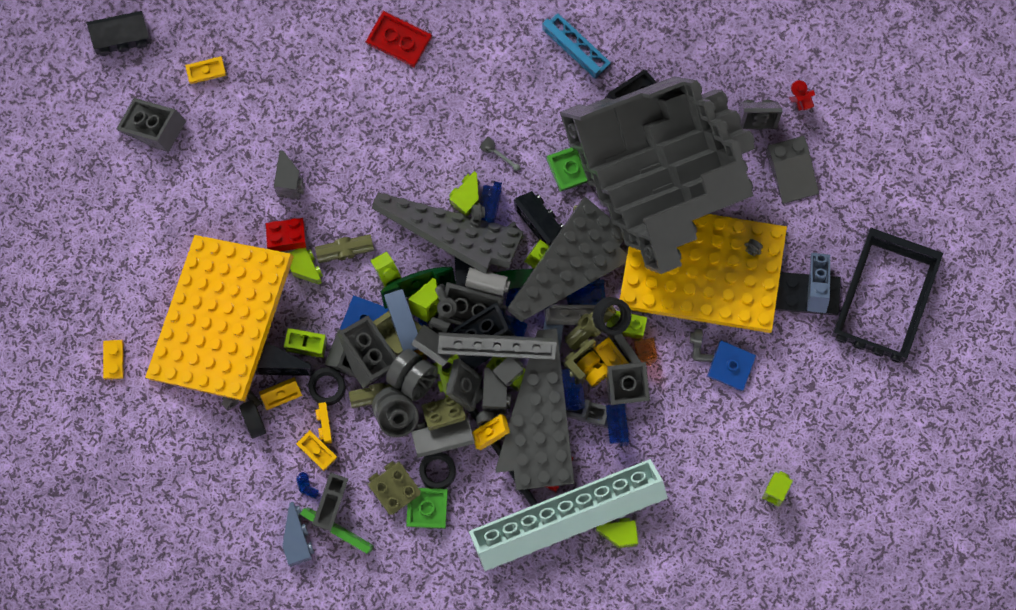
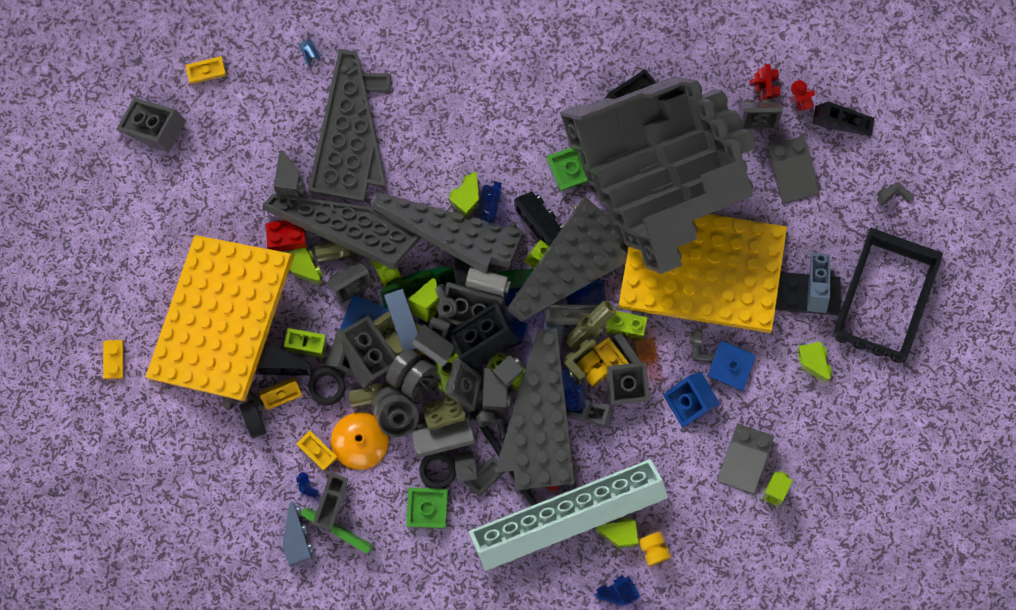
(119, 33): black slope -> none
(308, 48): none -> flat silver piece
(324, 432): yellow plate -> none
(347, 144): none -> dark grey wing
(347, 225): none -> dark grey wing
(350, 282): none -> dark grey slope
(359, 454): none -> light orange dish
(377, 82): none -> dark grey tile
(393, 487): olive bracket -> none
(398, 39): red tile -> none
(465, 466): none -> dark grey brick
(478, 212): dark grey plate -> none
(485, 477): none -> dark grey tile
(488, 146): hinge -> none
(490, 432): yellow plate -> none
(496, 346): dark grey plate -> none
(573, 48): dark azure fence -> none
(617, 424): clear blue bracket -> none
(618, 594): none -> clear blue slope
(623, 322): black tyre -> none
(654, 549): none -> yellow wheel
(691, 399): none -> blue slope
(745, 458): none -> dark grey slope
(753, 247): dark grey plate -> none
(763, 82): none -> red hips
(813, 360): none -> lime slope
(842, 119): none -> black slope
(885, 195): none -> dark grey plate

